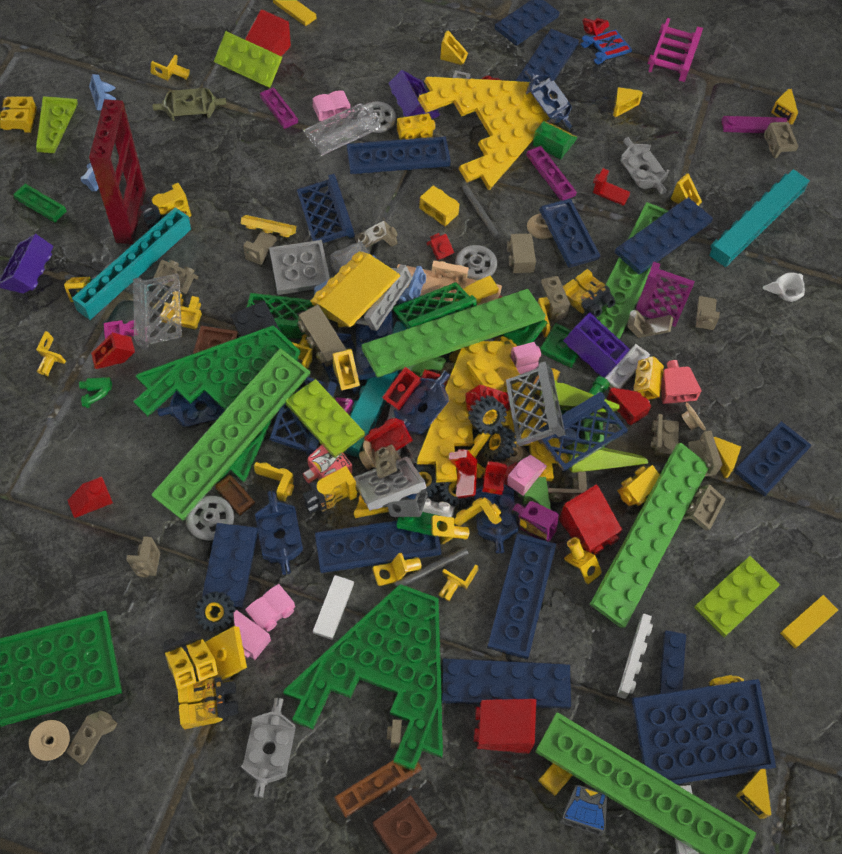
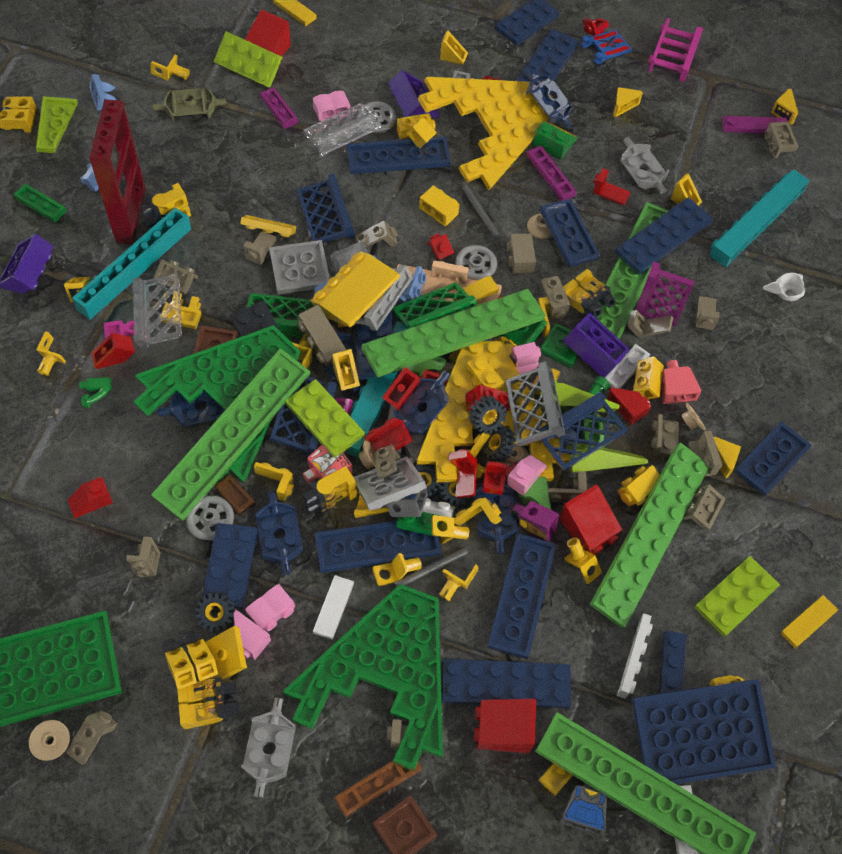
(421, 132): none -> yellow brick
(756, 795): yellow slope -> none

